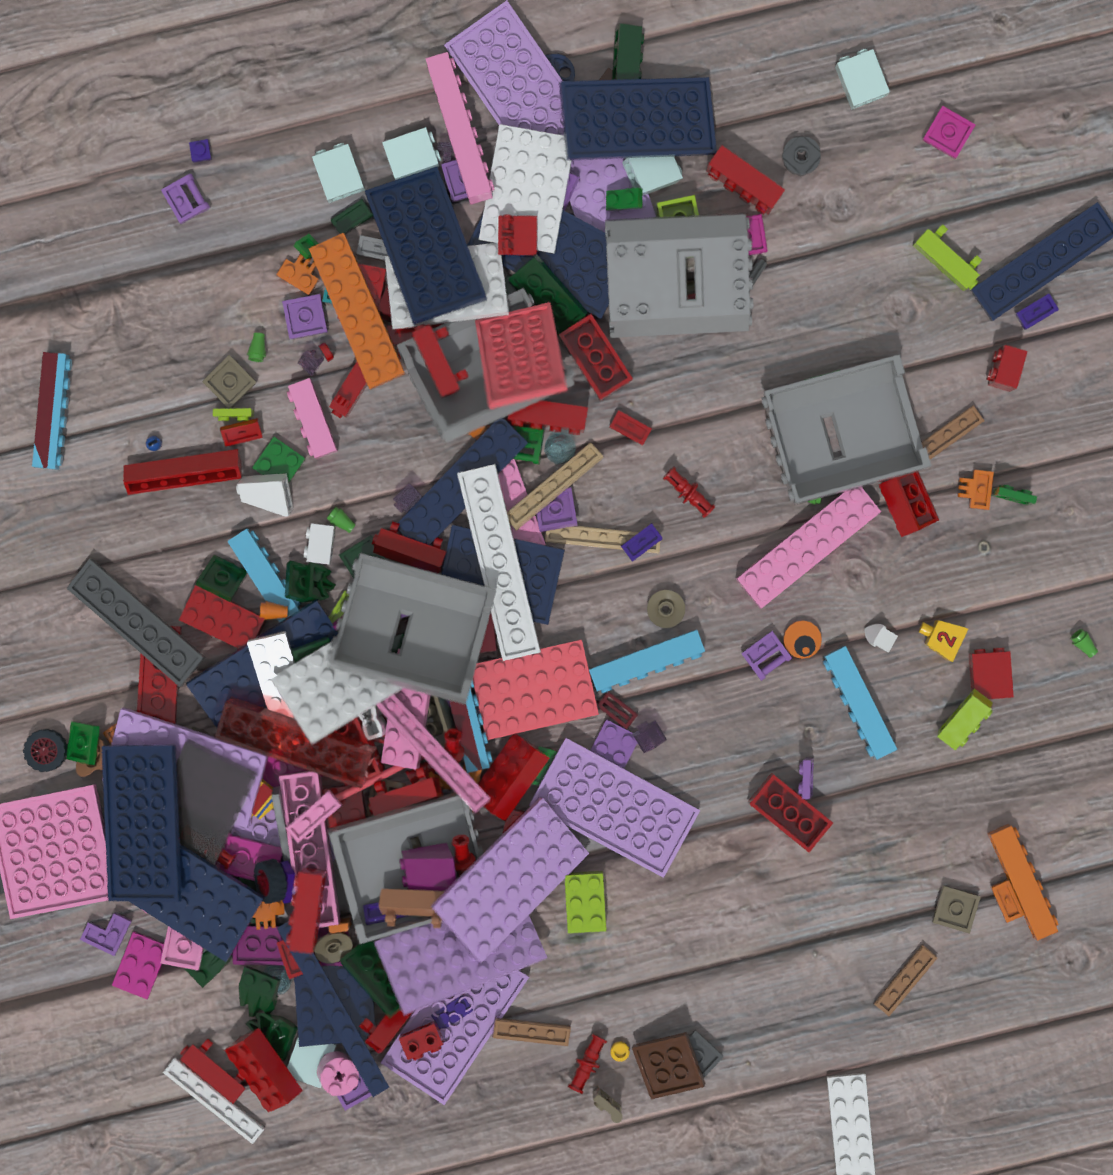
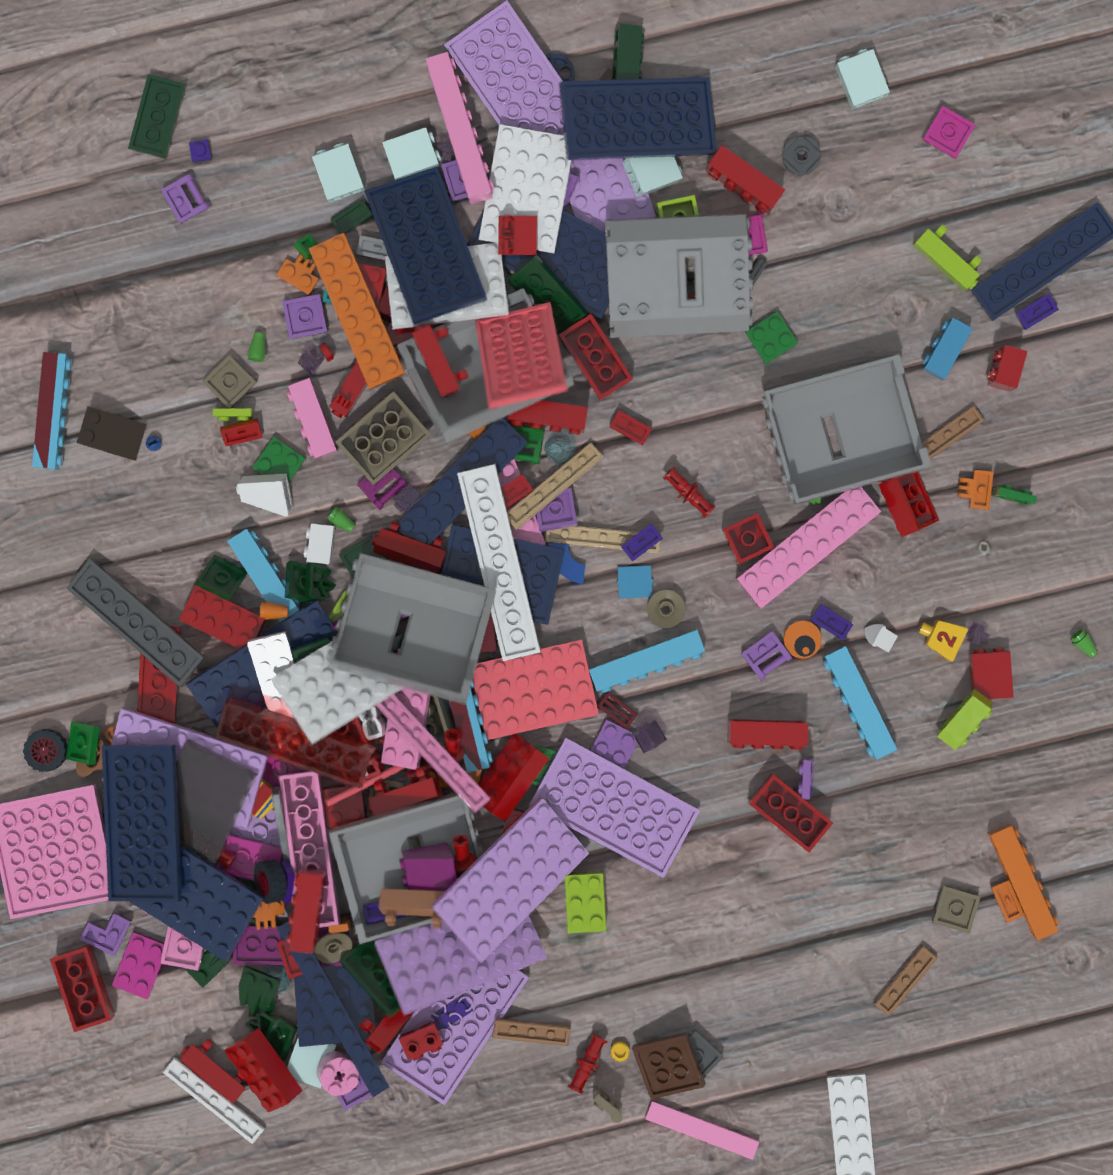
(82, 987): none -> red brick
(111, 433): none -> dark brown slope
(157, 116): none -> dark green plate
(182, 471): red brick -> none
(314, 816): bright pink tile -> none
(371, 490): none -> magenta plate
(382, 437): none -> dark tan slope
(515, 490): none -> red plate
(570, 568): none -> blue tile
(624, 199): green plate -> none
(634, 582): none -> dark azure piece
(702, 1129): none -> bright pink tile
(747, 538): none -> red brick
(767, 732): none -> red brick
(771, 337): none -> green plate
(831, 622): none -> dark purple plate
(946, 348): none -> dark azure brick
(976, 633): none -> clear purple tile

